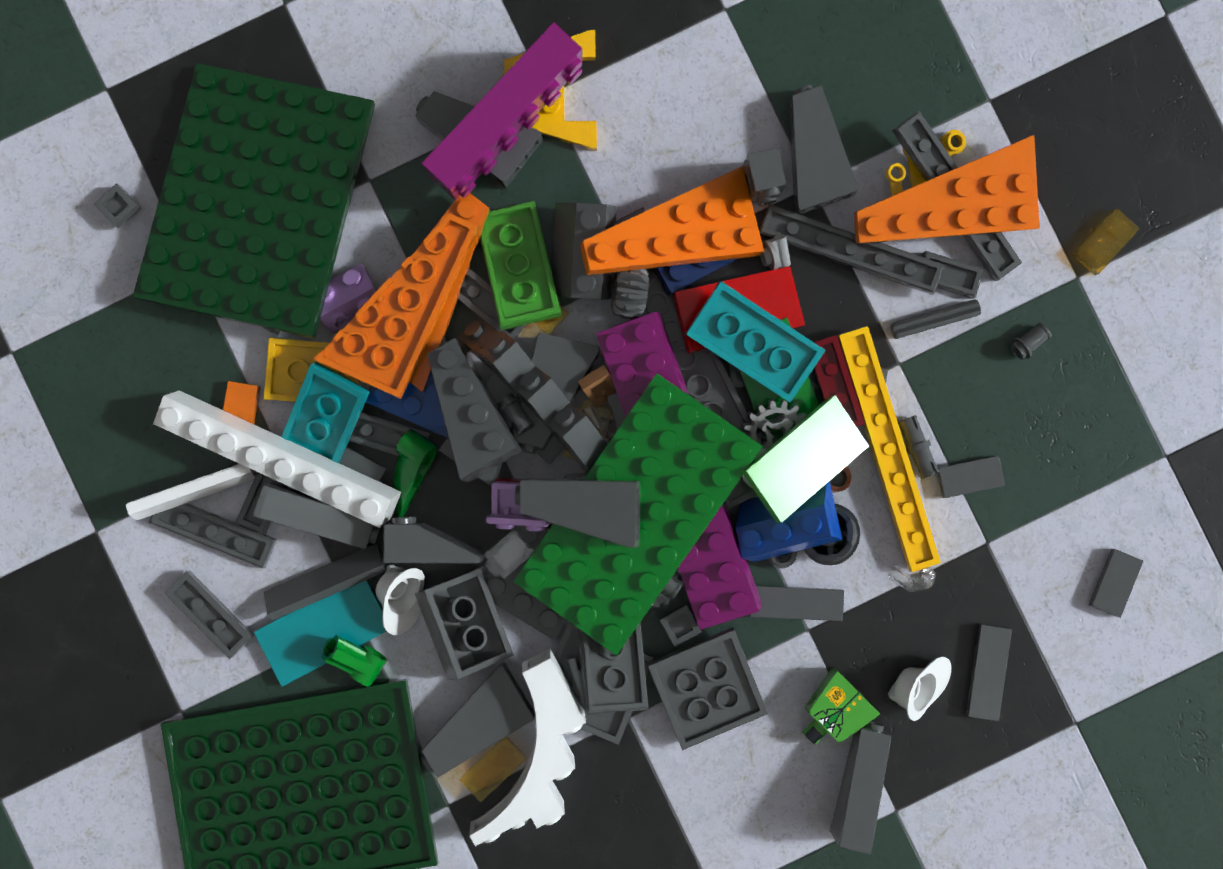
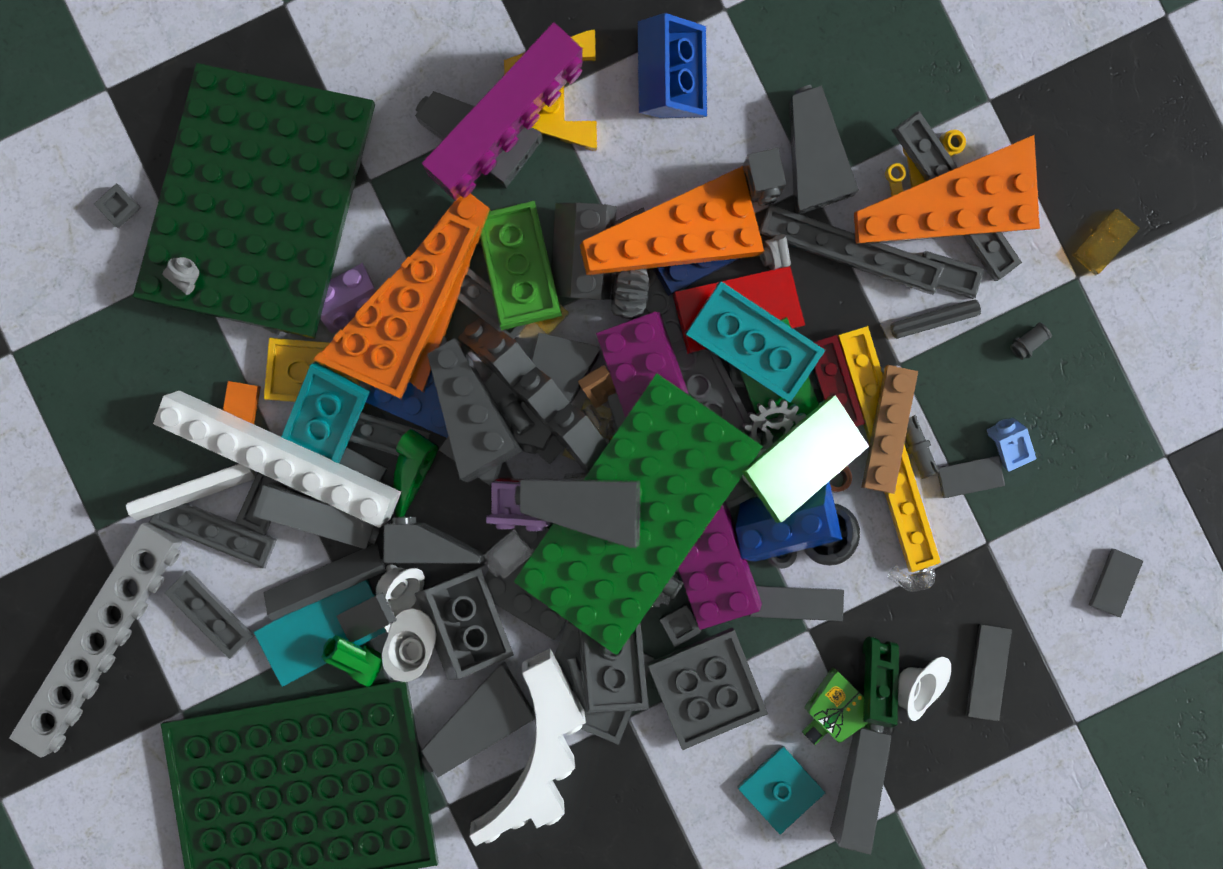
(32, 729): none -> light grey brick
(182, 273): none -> light grey plate
(366, 617): none -> dark grey tile
(409, 645): none -> white piece
(493, 768): clear yellow plate -> none
(672, 67): none -> blue slope
(781, 789): none -> teal plate
(881, 682): none -> dark green plate
(889, 429): none -> medium nougat plate
(1012, 443): none -> light blue bracket

